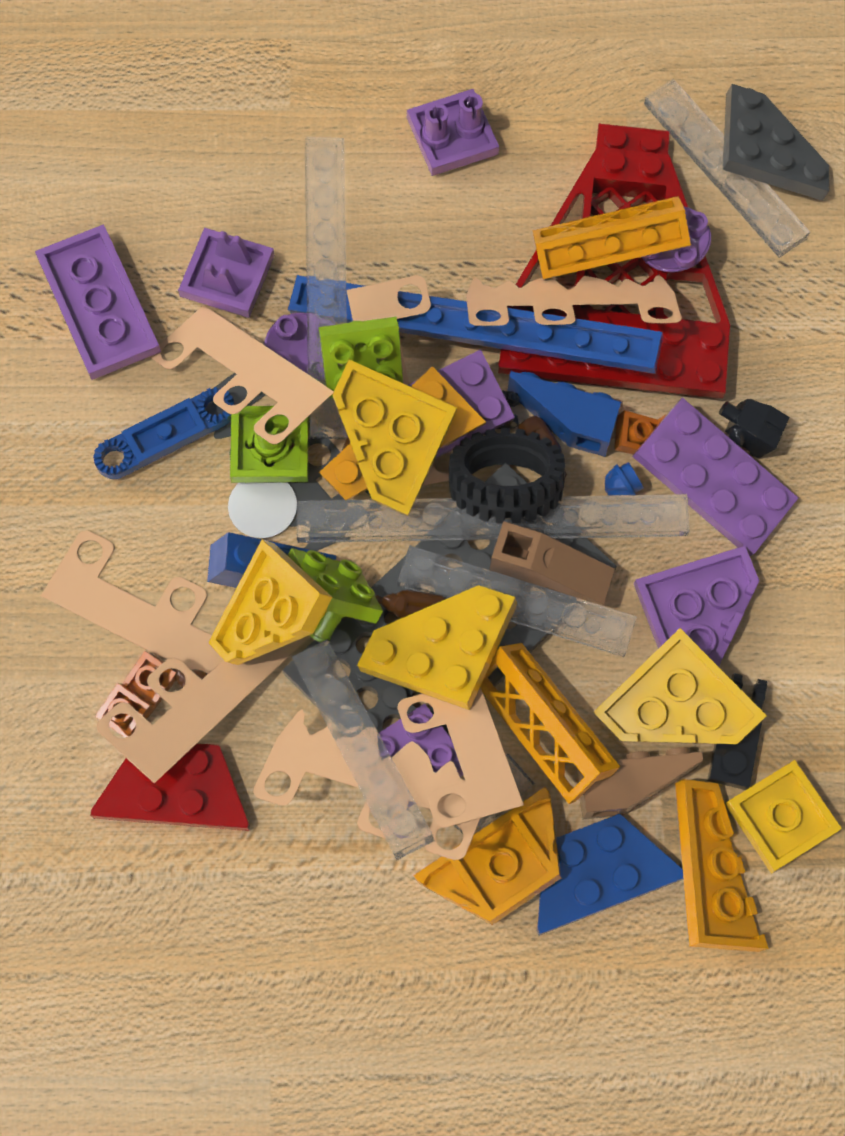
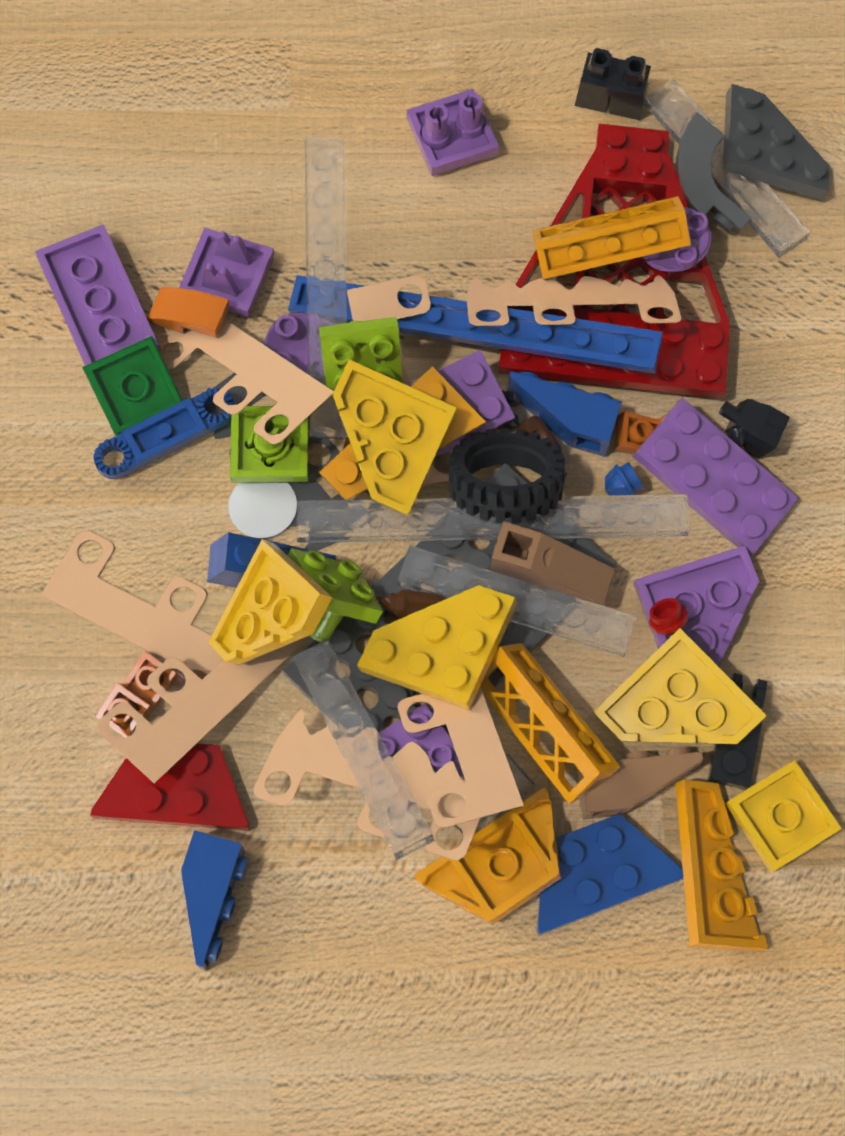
(132, 384): none -> green plate
(189, 309): none -> orange slope
(208, 882): none -> blue slope
(616, 77): none -> black hips
(668, 616): none -> red plate
(695, 175): none -> dark grey arch

